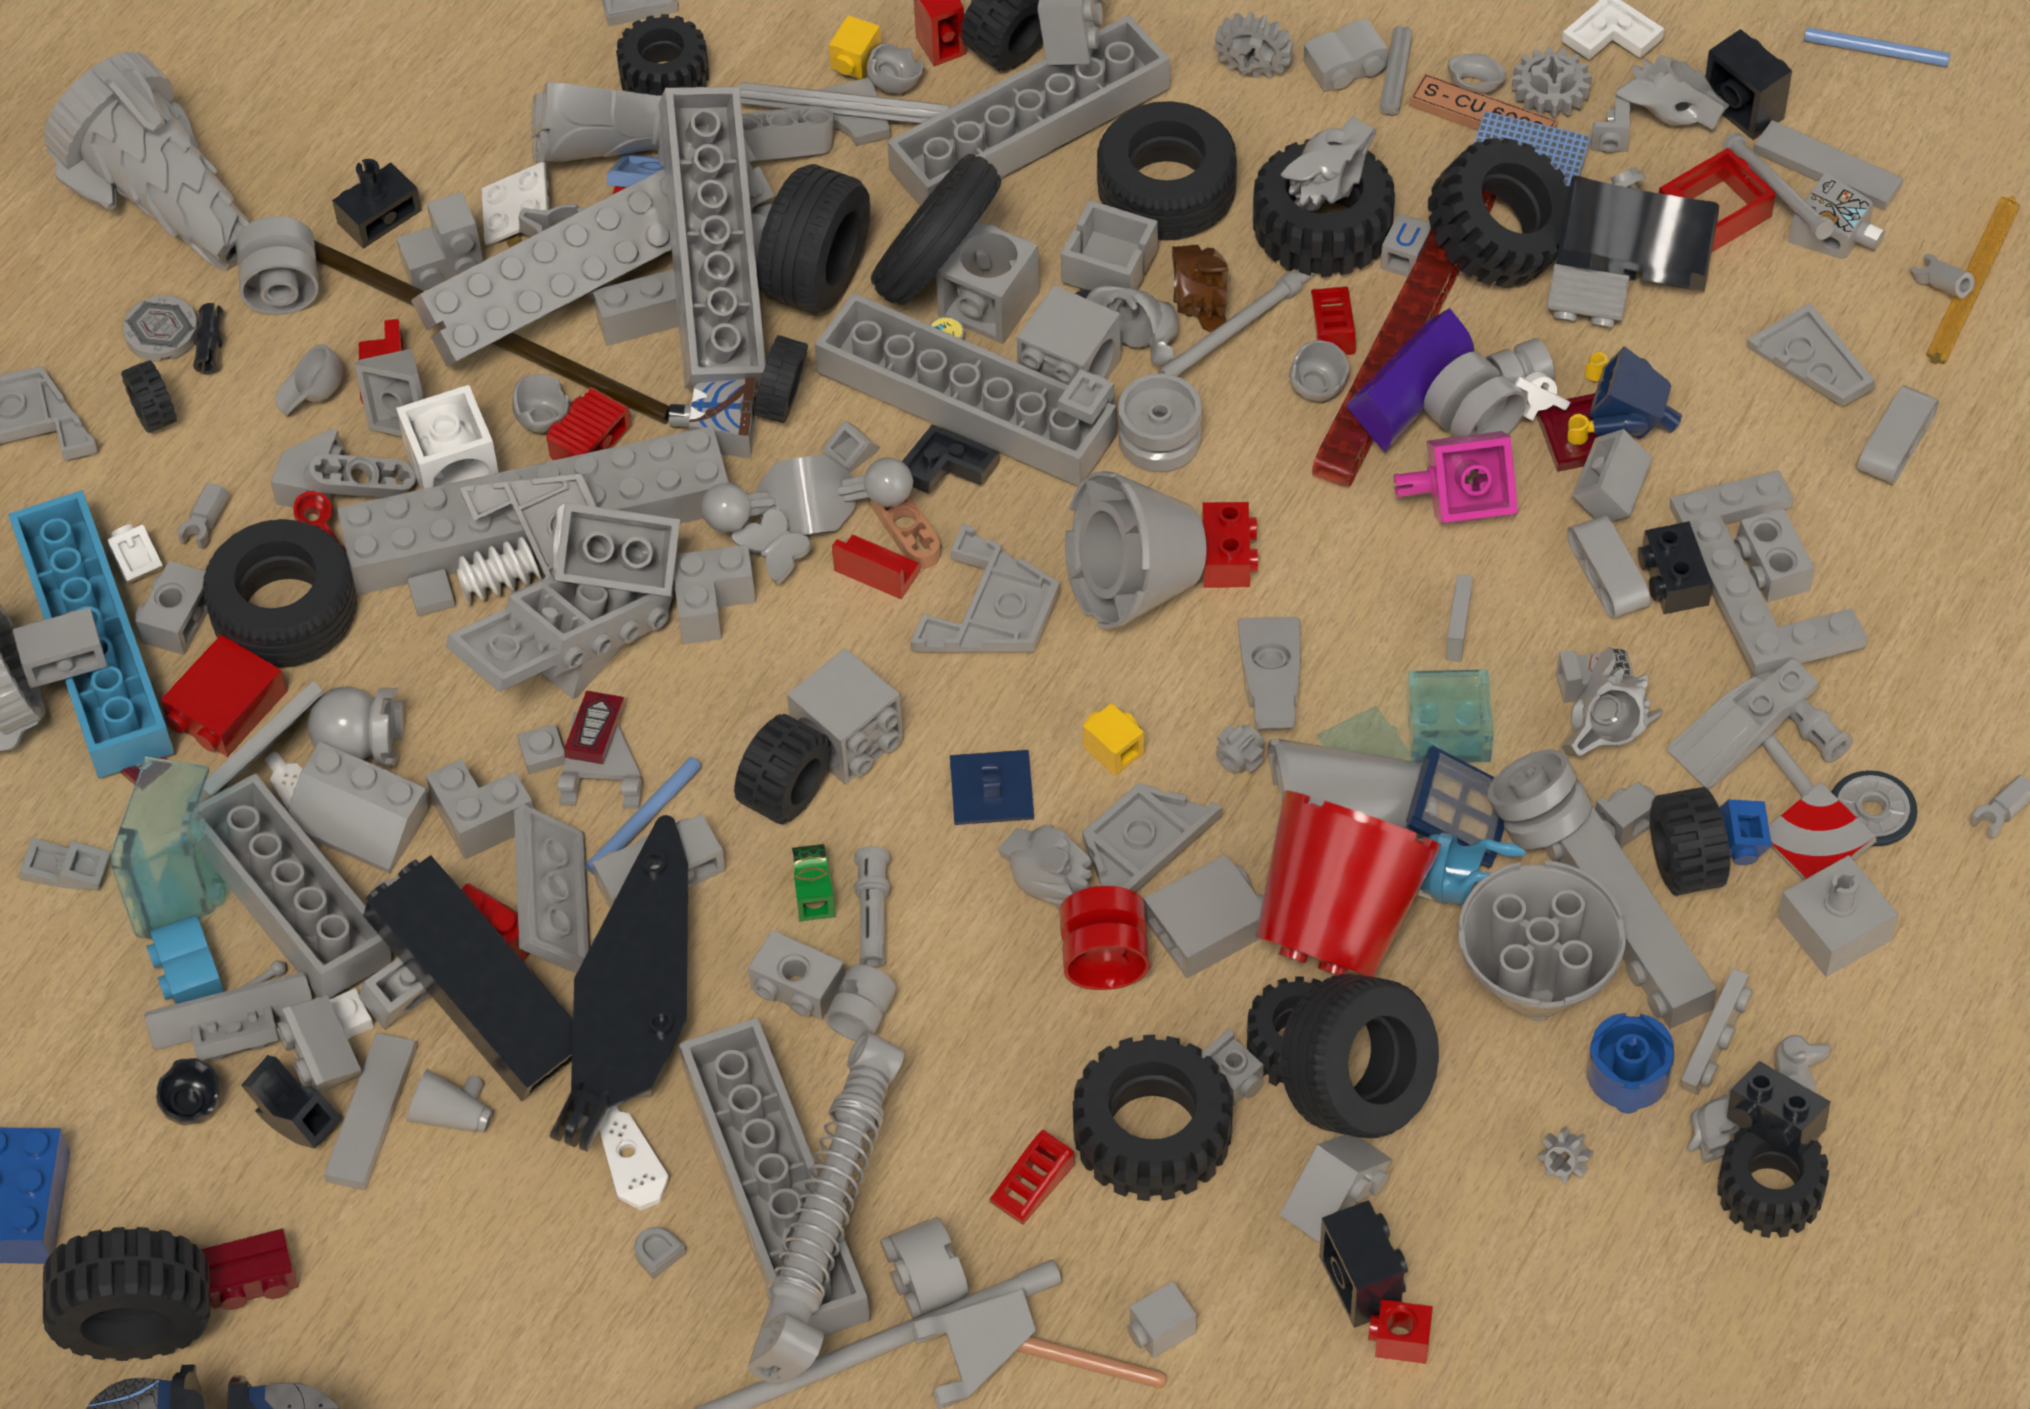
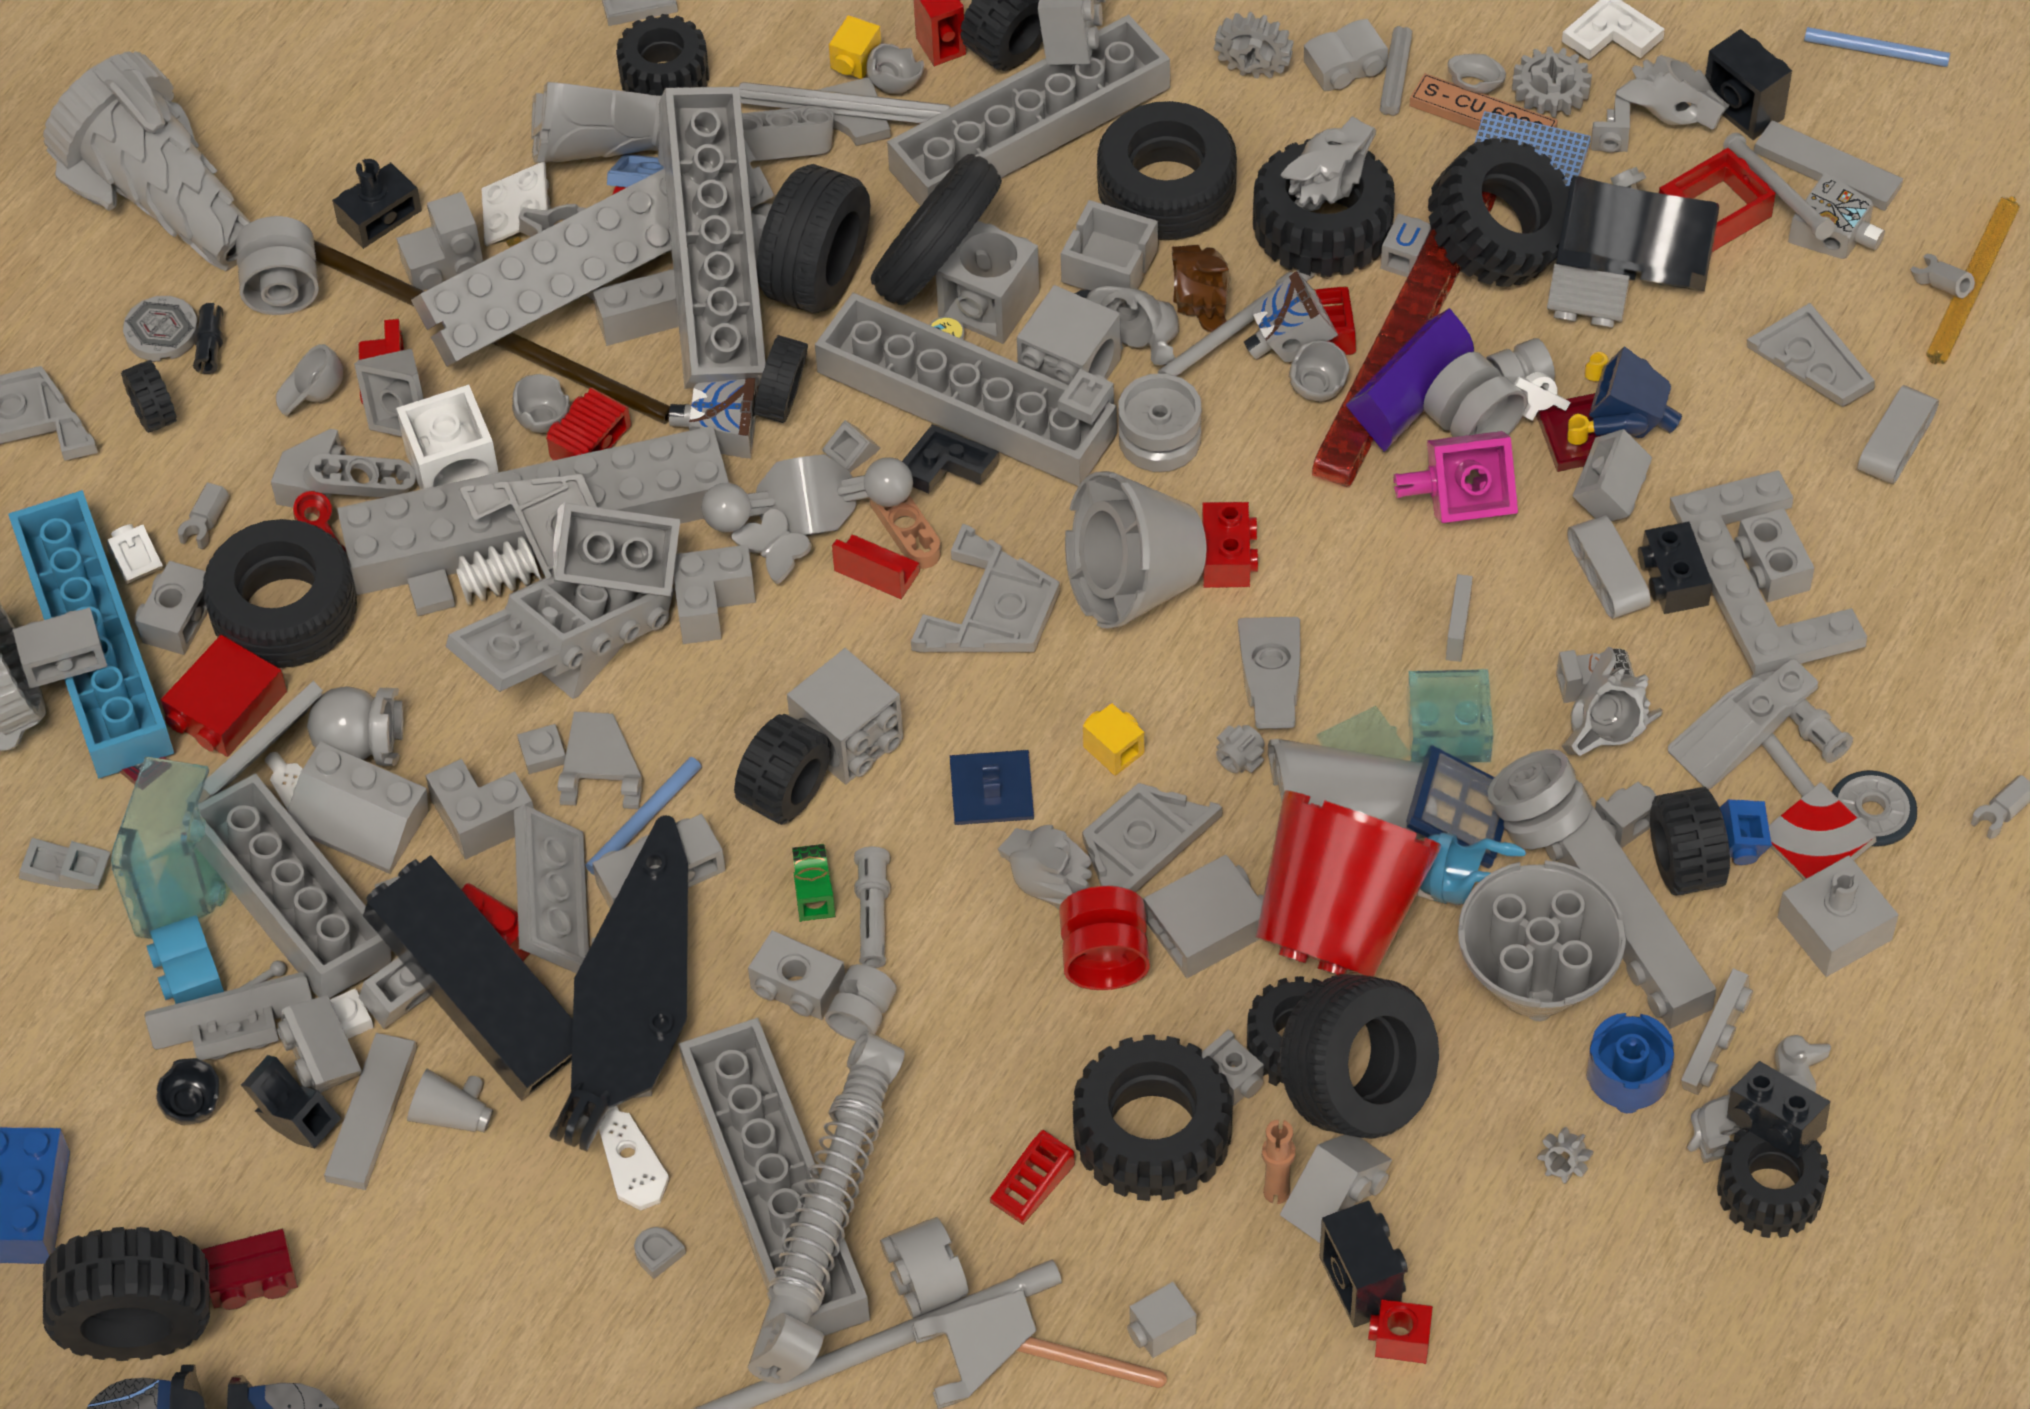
(594, 727): dark red tile -> none
(1278, 1155): none -> nougat pin
(1289, 320): none -> light grey torso

